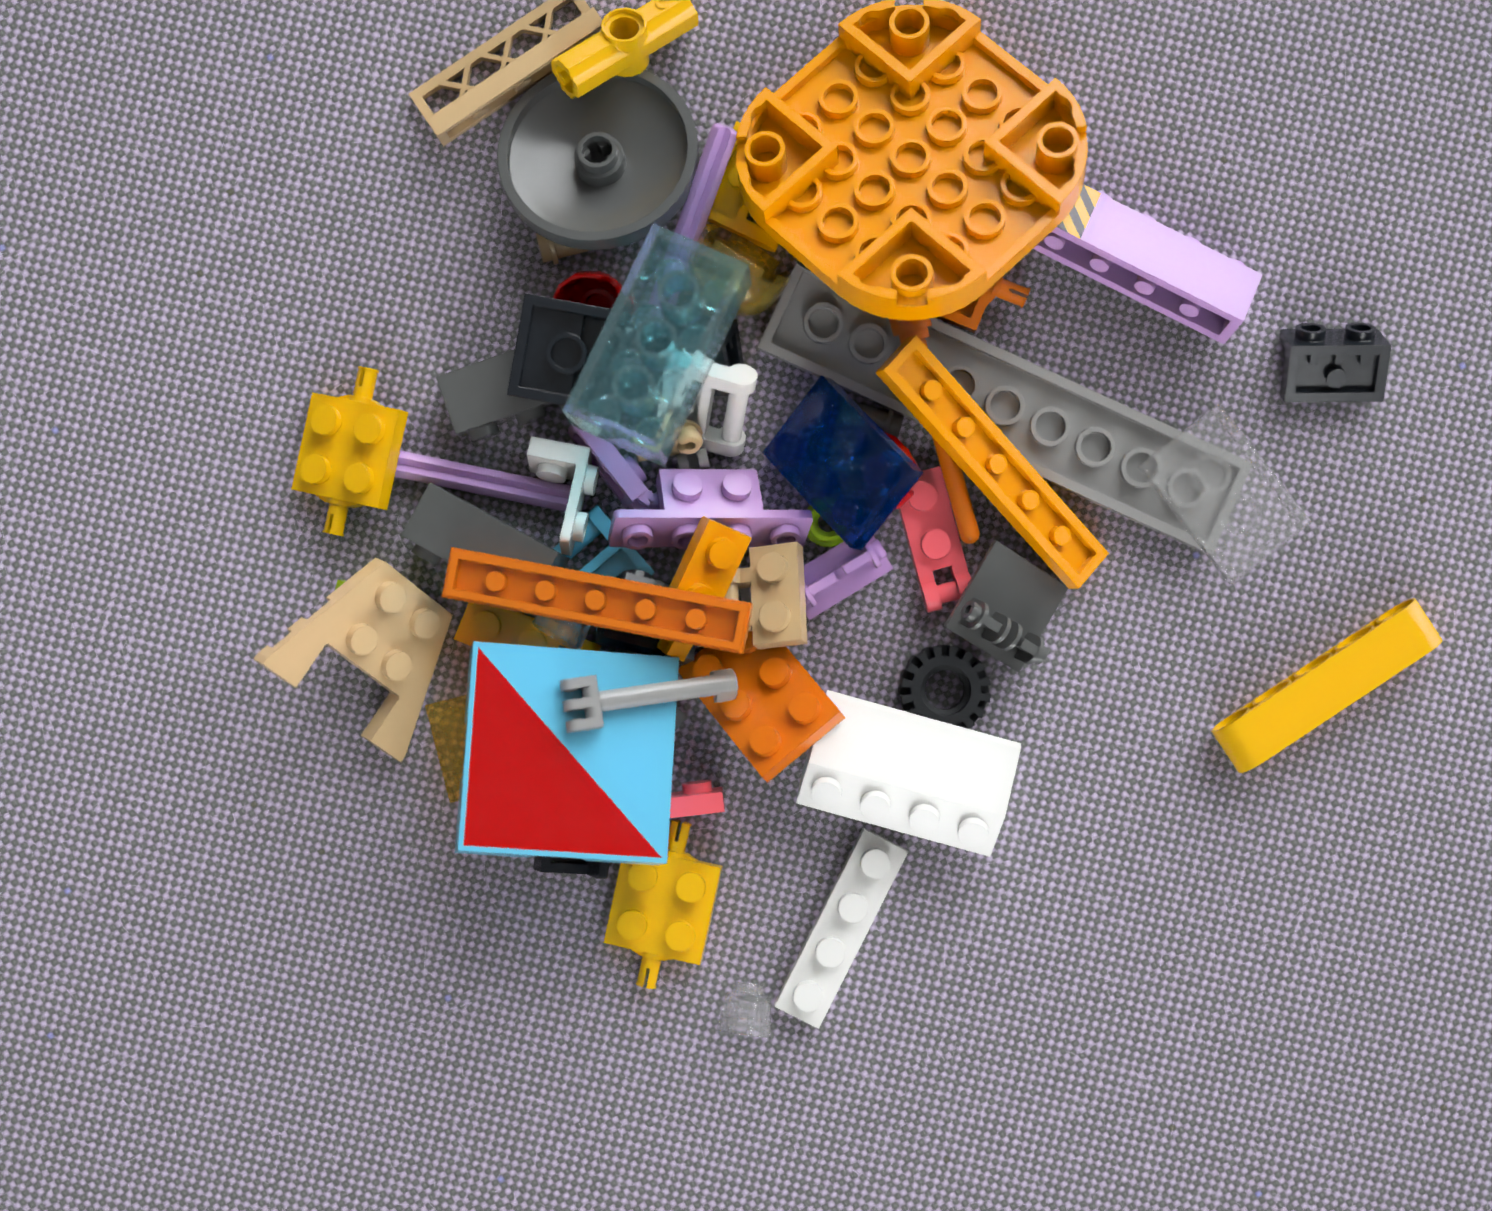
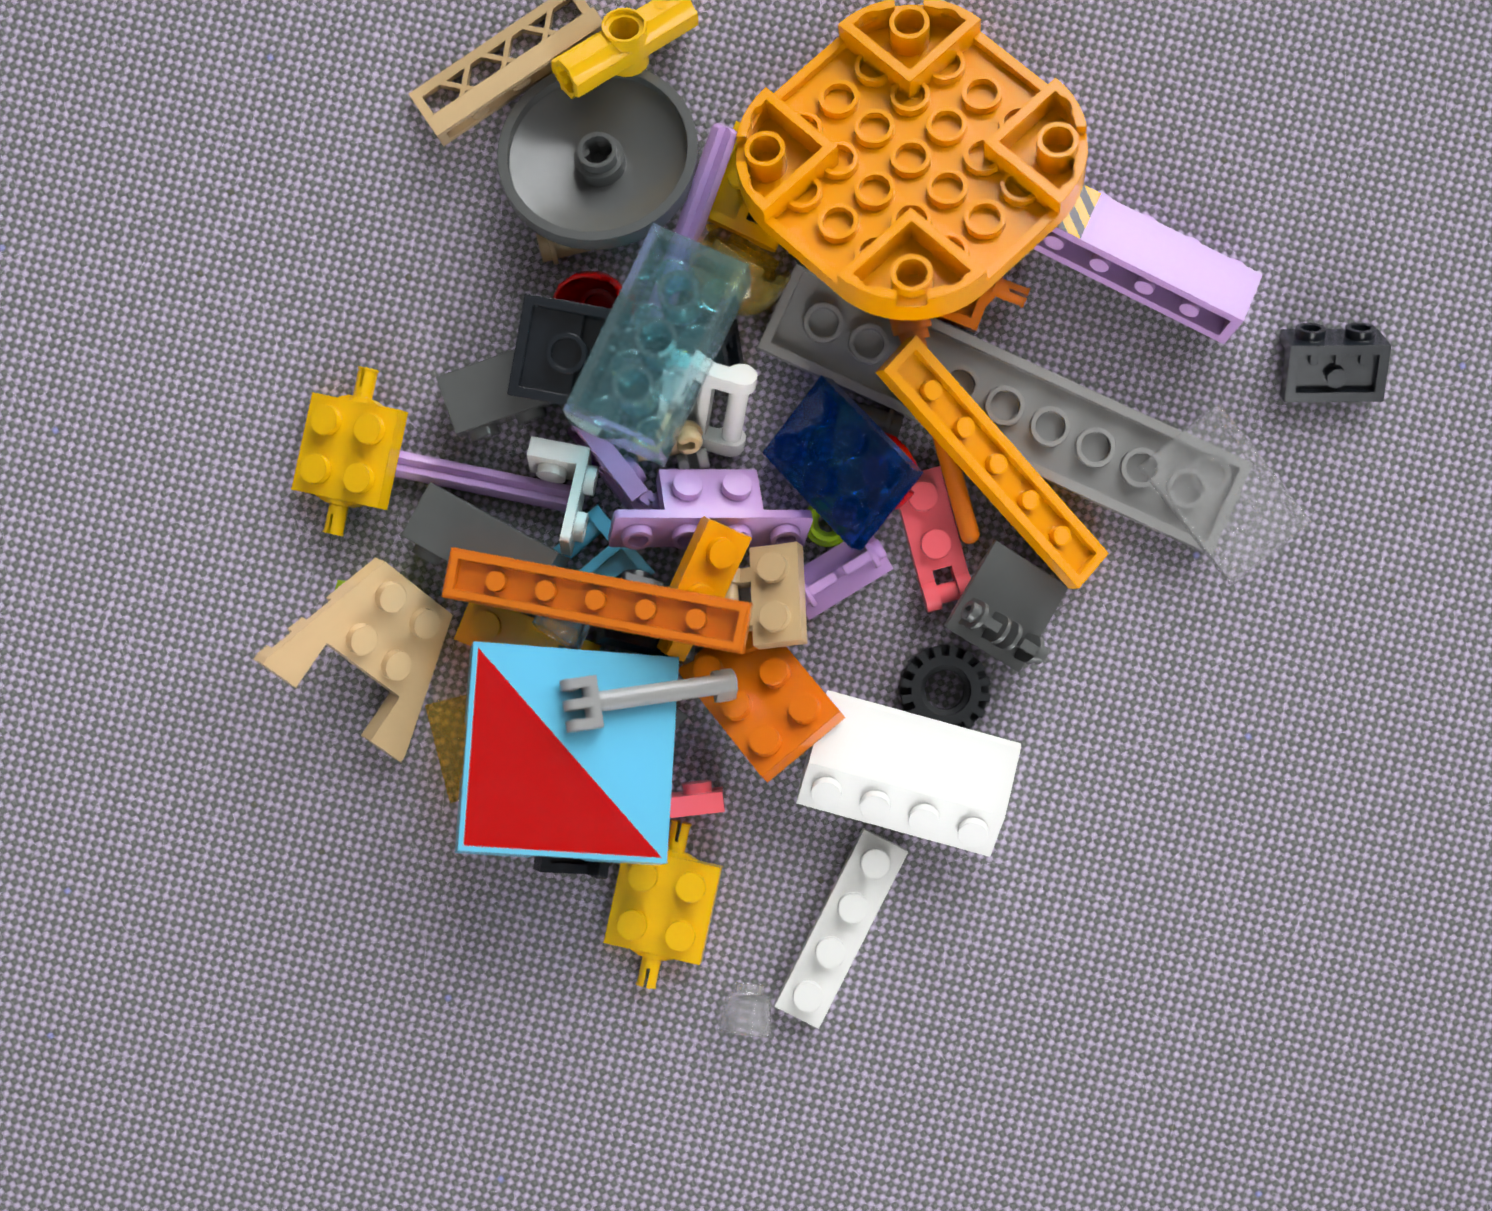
(1326, 685): yellow beam -> none

